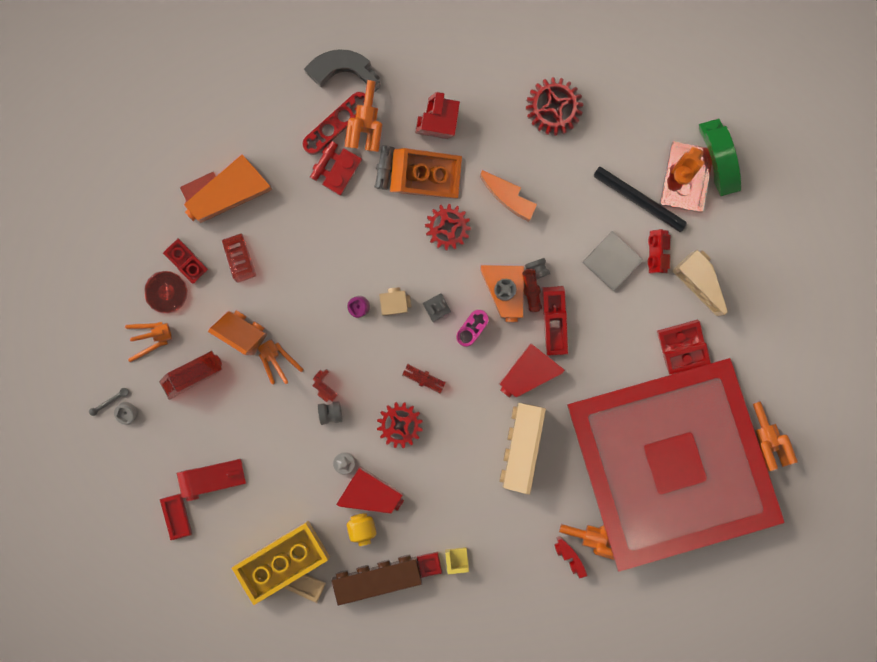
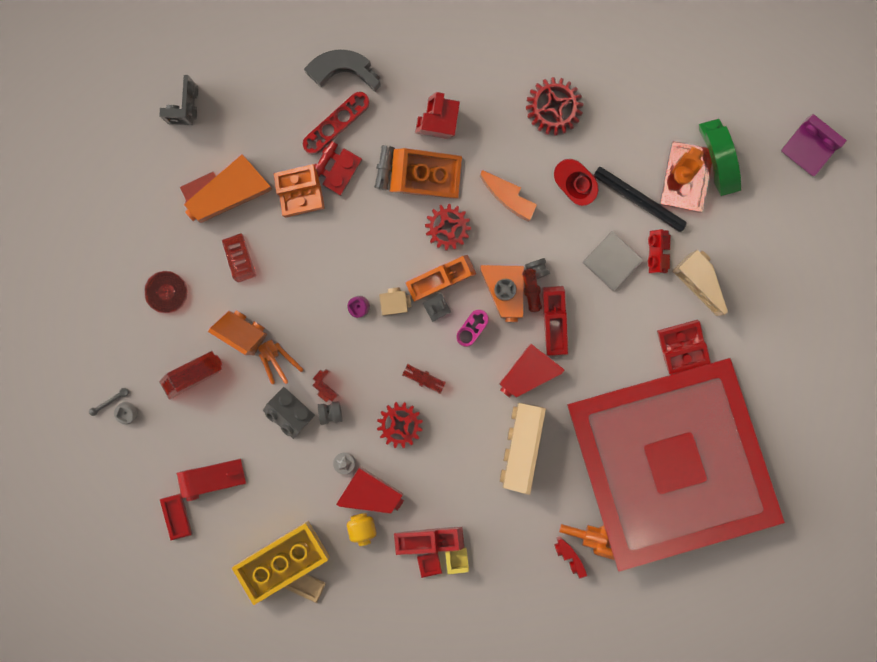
(160, 333): orange plant -> none
(185, 260): red slope -> none
(188, 112): none -> dark grey bracket
(288, 413): none -> dark grey bracket
(299, 190): none -> orange slope
(365, 122): orange plant -> none
(377, 580): reddish brown brick -> none
(429, 540): none -> red slope
(440, 278): none -> orange slope
(576, 181): none -> red piece
(771, 441): orange plant -> none
(813, 145): none -> magenta bracket

